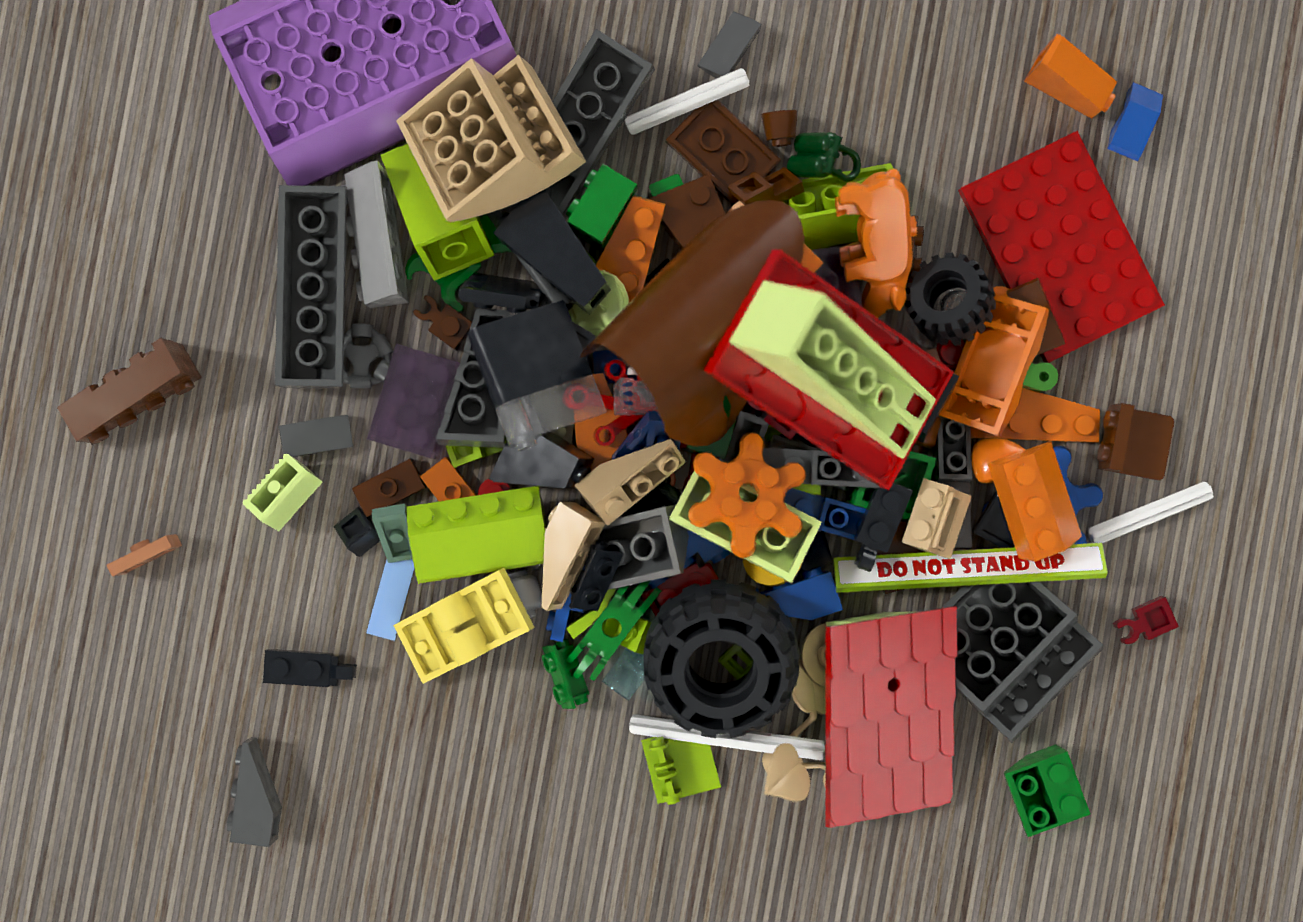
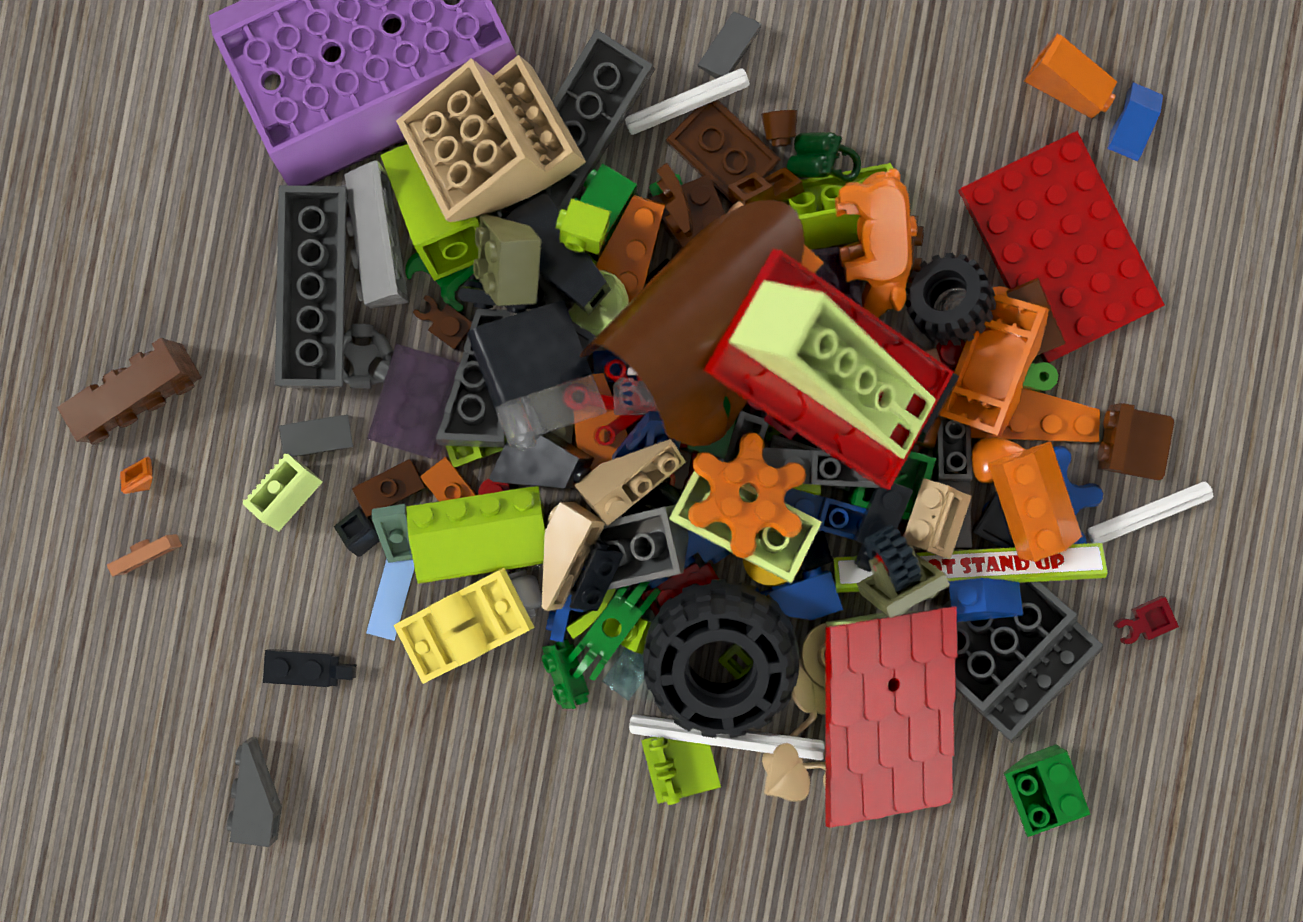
(137, 477): none -> orange slope
(507, 260): none -> olive slope
(583, 226): none -> lime brick
(680, 214): none -> reddish brown slope
(899, 574): none -> plate
(985, 598): none -> blue slope

